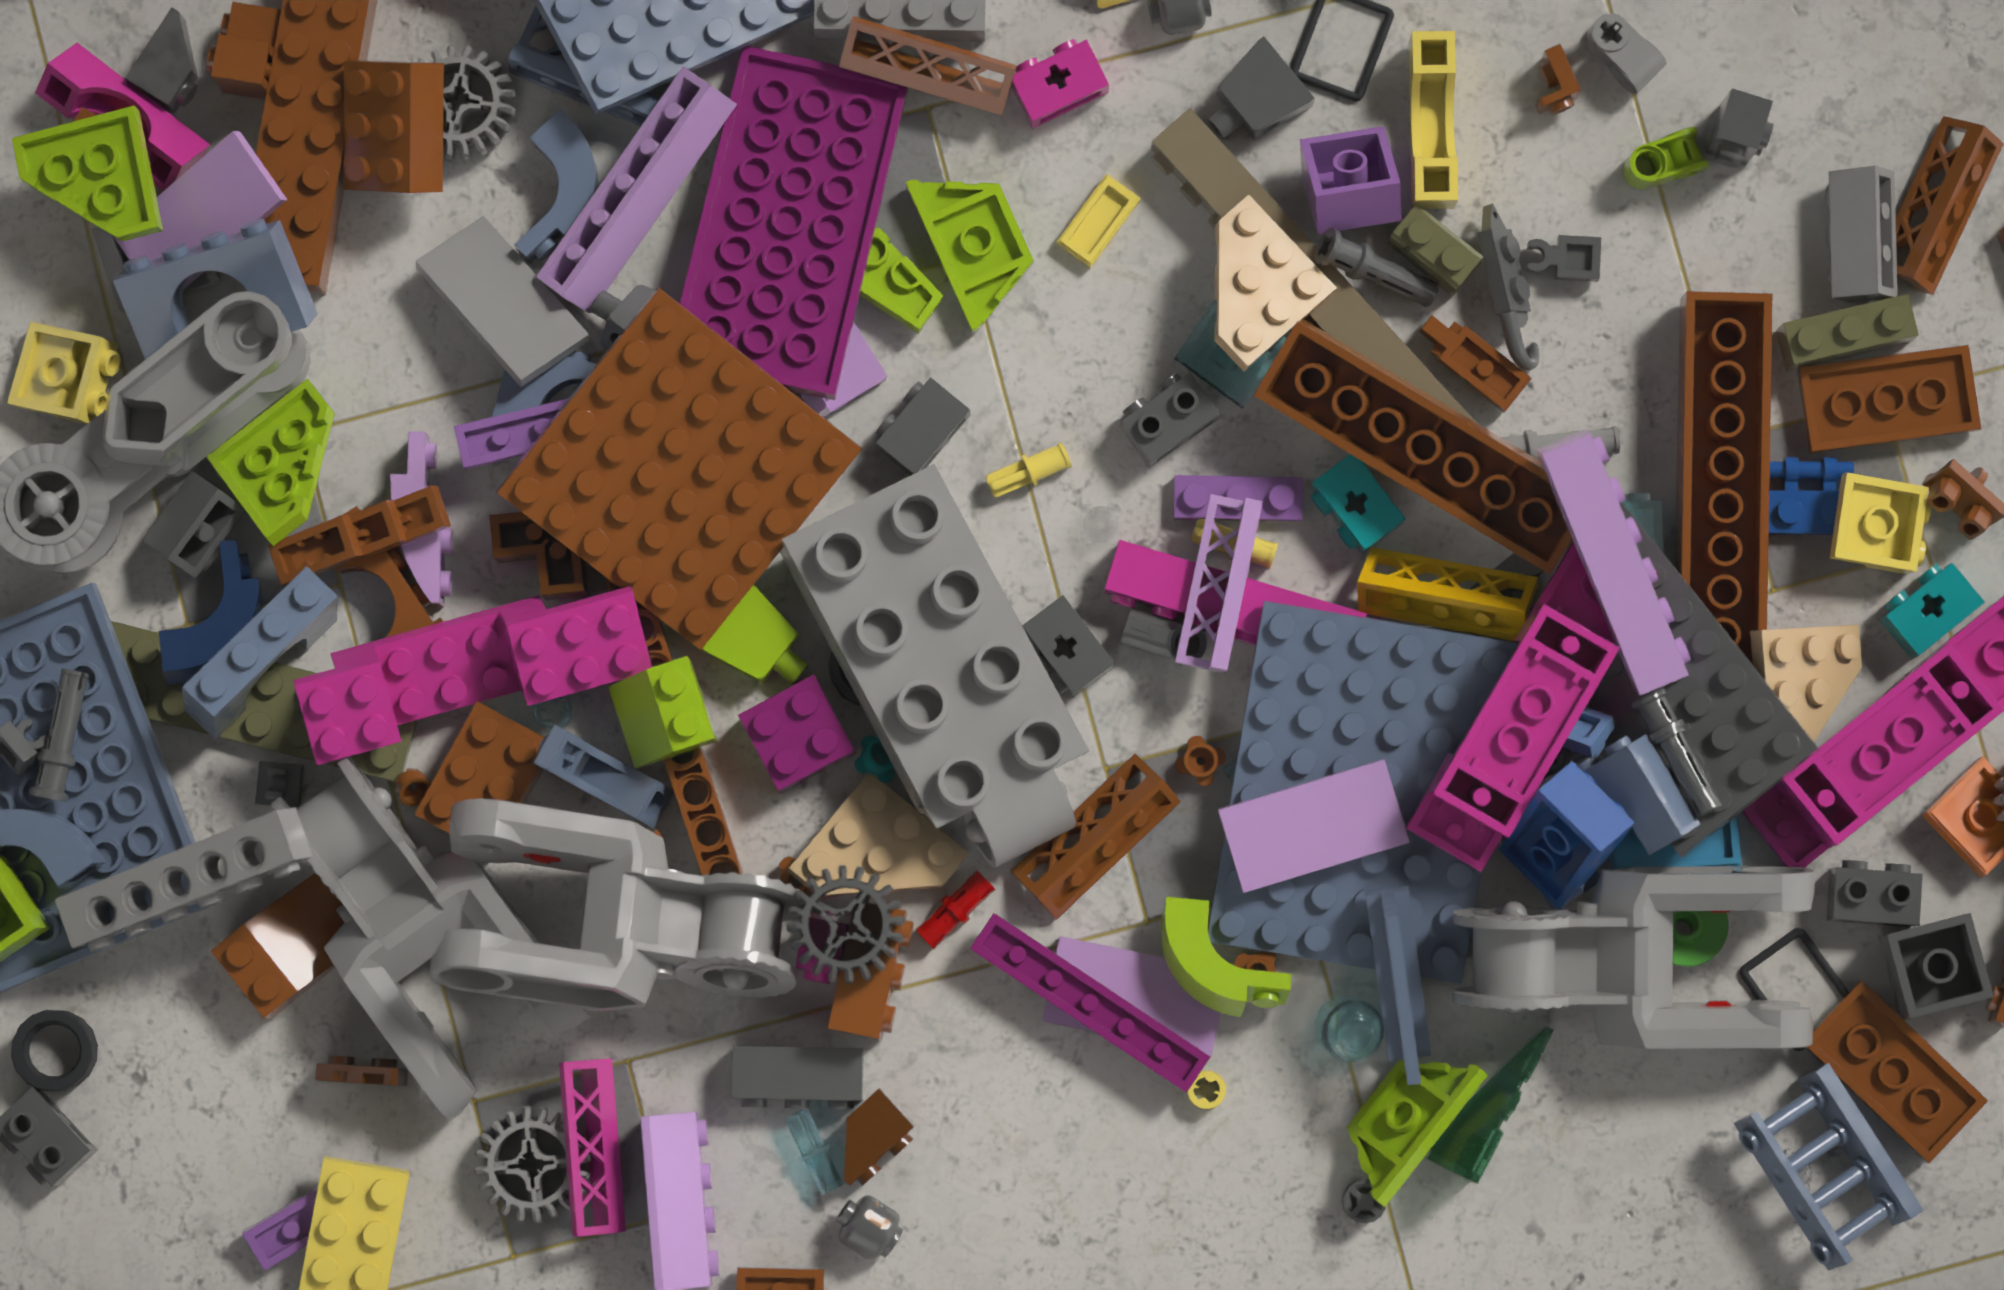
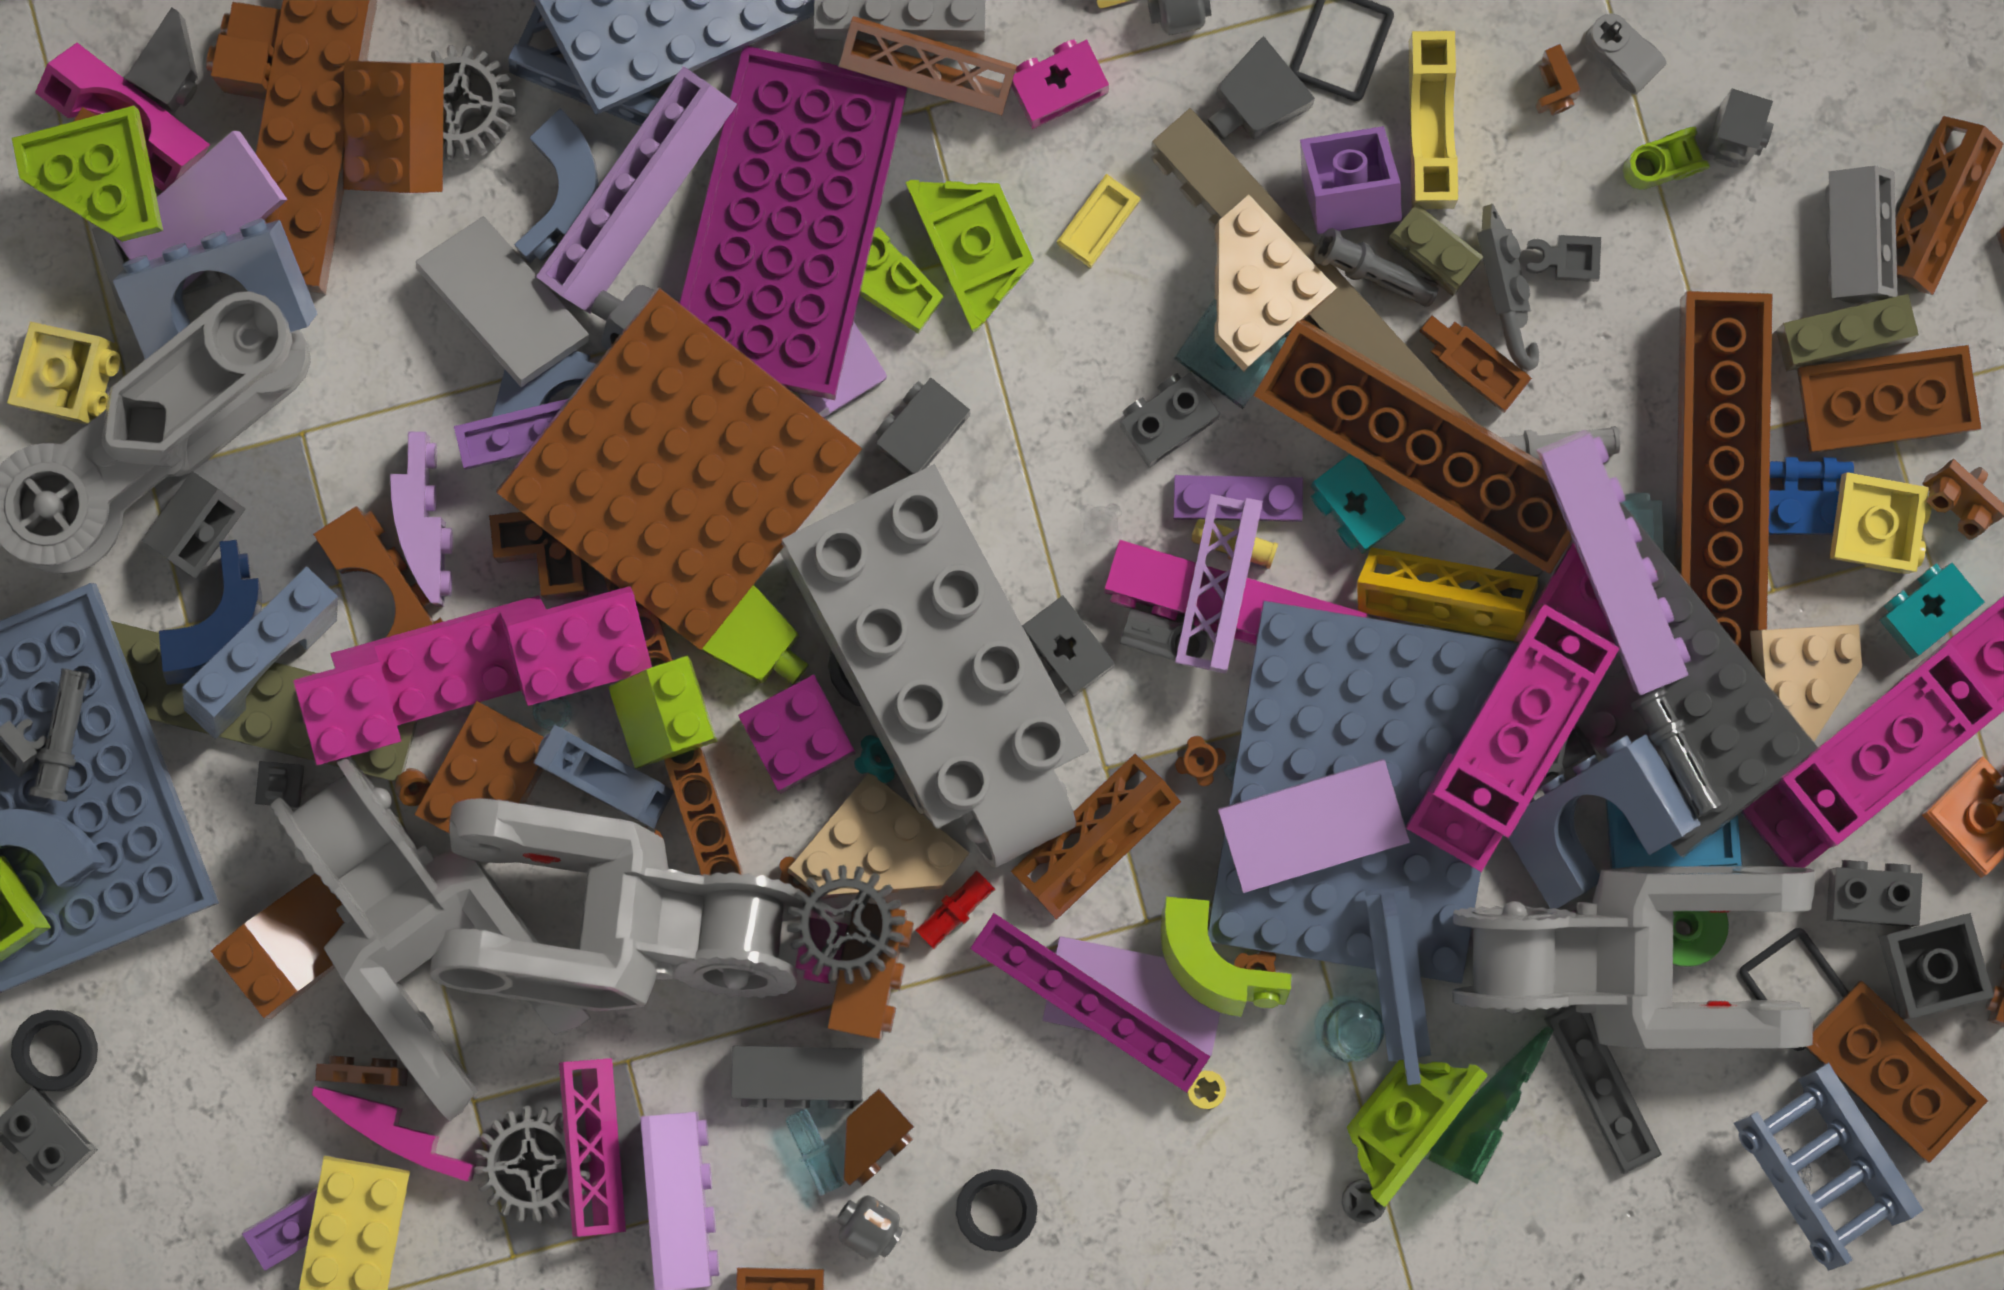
(86, 909): light grey brick -> none
(278, 461): lime plate -> none
(360, 534): dark orange slope -> none
(381, 1125): none -> dark pink slope
(965, 1219): none -> black tyre
(1028, 470): light yellow axle -> none
(1566, 834): blue slope -> none
(1590, 733): medium blue tile -> none
(1603, 1089): none -> dark grey tile

